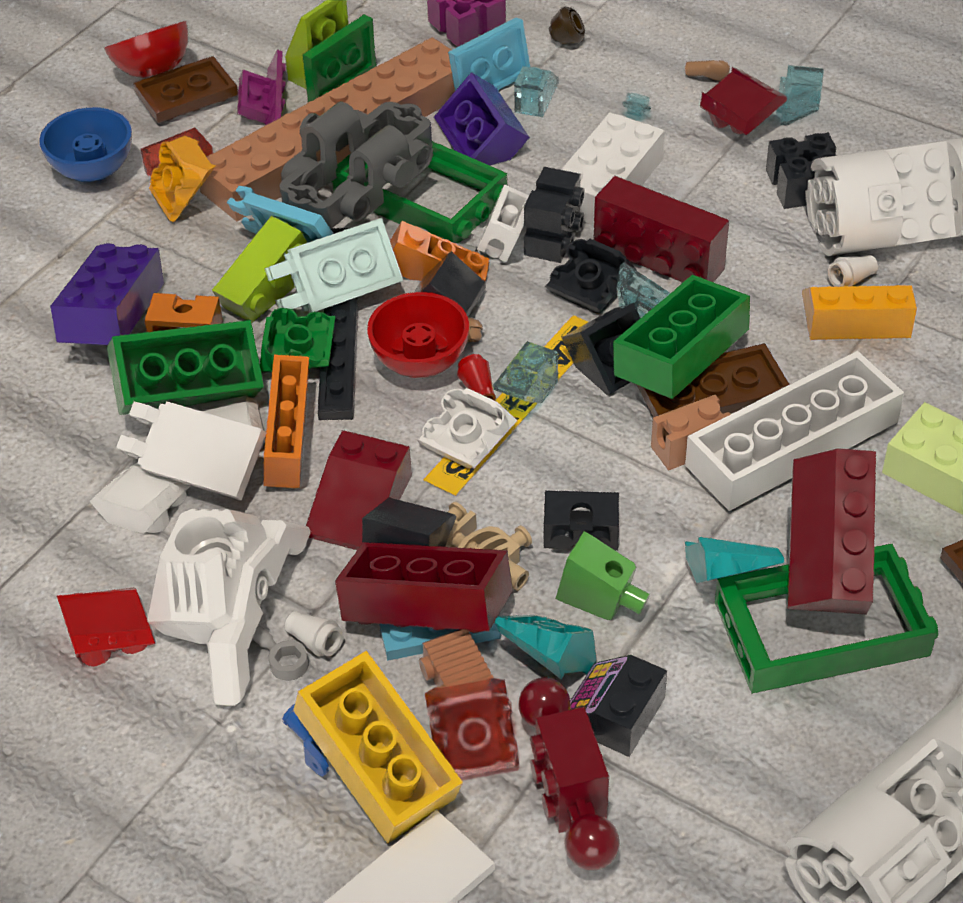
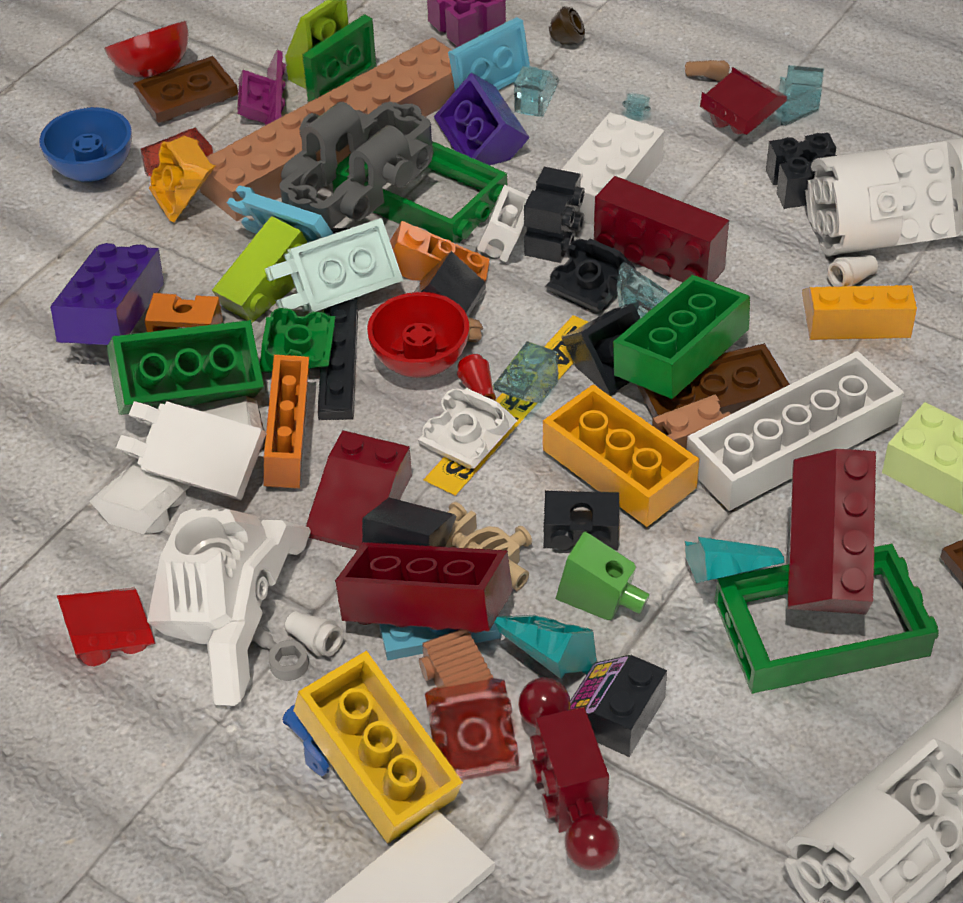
(620, 454): none -> light orange brick

